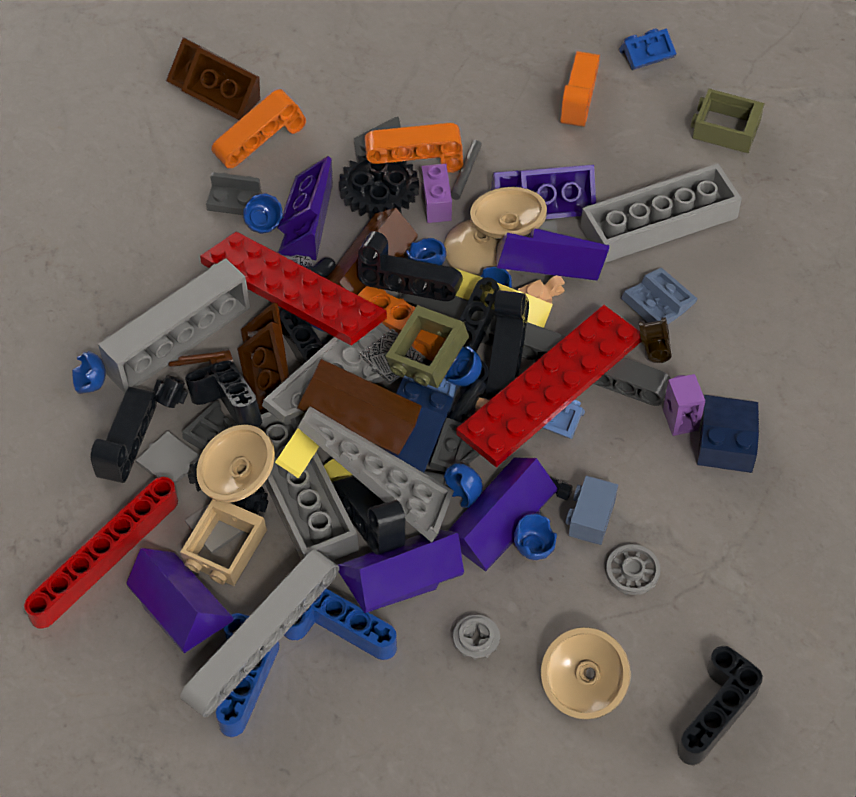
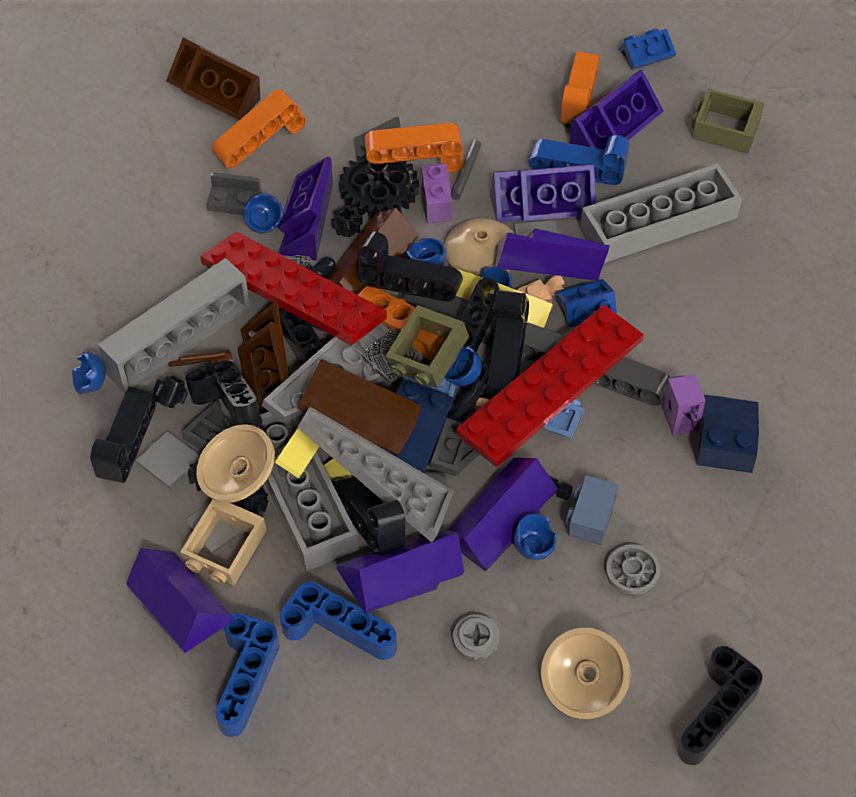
(100, 563): red beam -> none
(259, 633): light grey beam -> none
(347, 221): none -> black gear
(464, 483): blue hair -> none
(509, 211): tan dish -> none
(584, 300): none -> blue bracket
(608, 163): none -> blue beam
(618, 113): none -> dark purple slope
(656, 340): dark brown piece -> none
(659, 297): sand blue slope -> none

